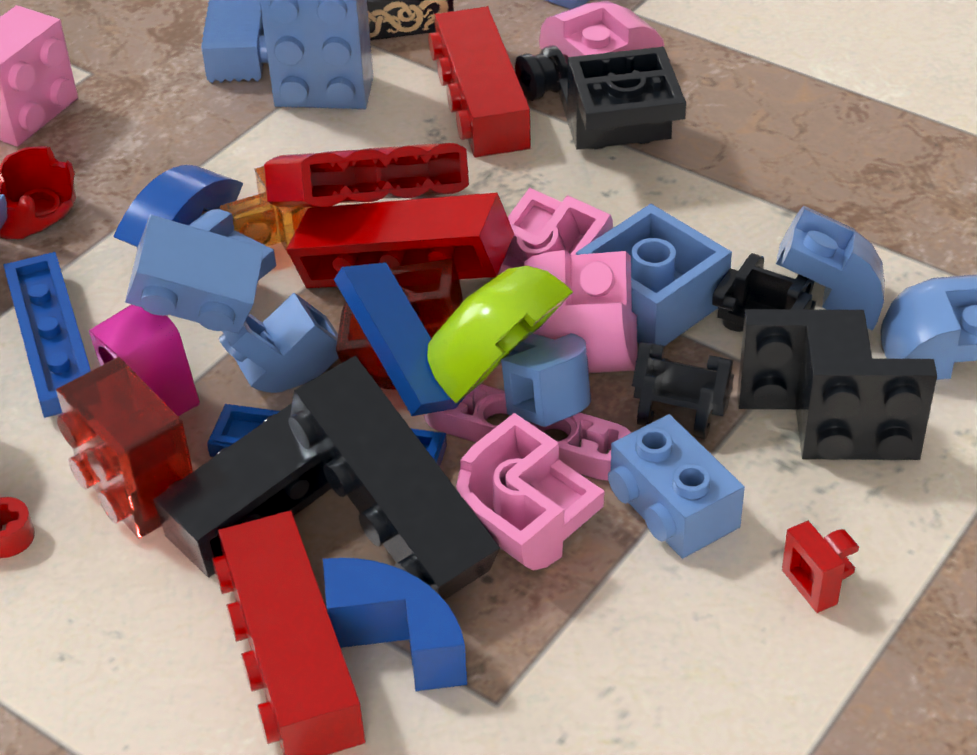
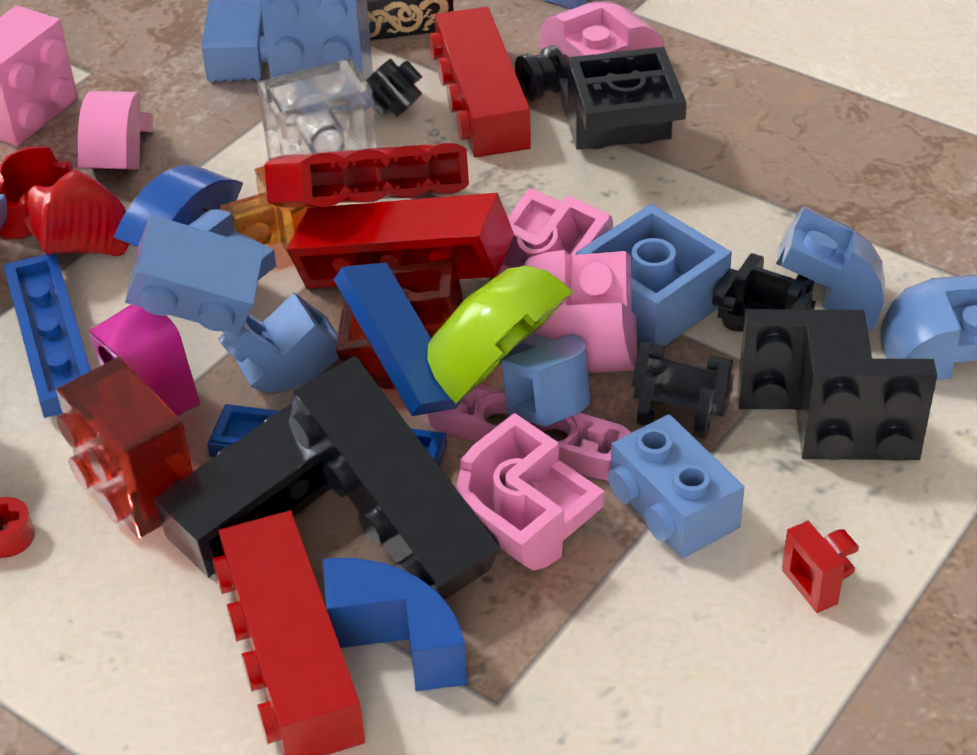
(75, 216): none -> red hair
(111, 130): none -> bright pink brick
(317, 110): none -> clear brick
(394, 87): none -> black gear

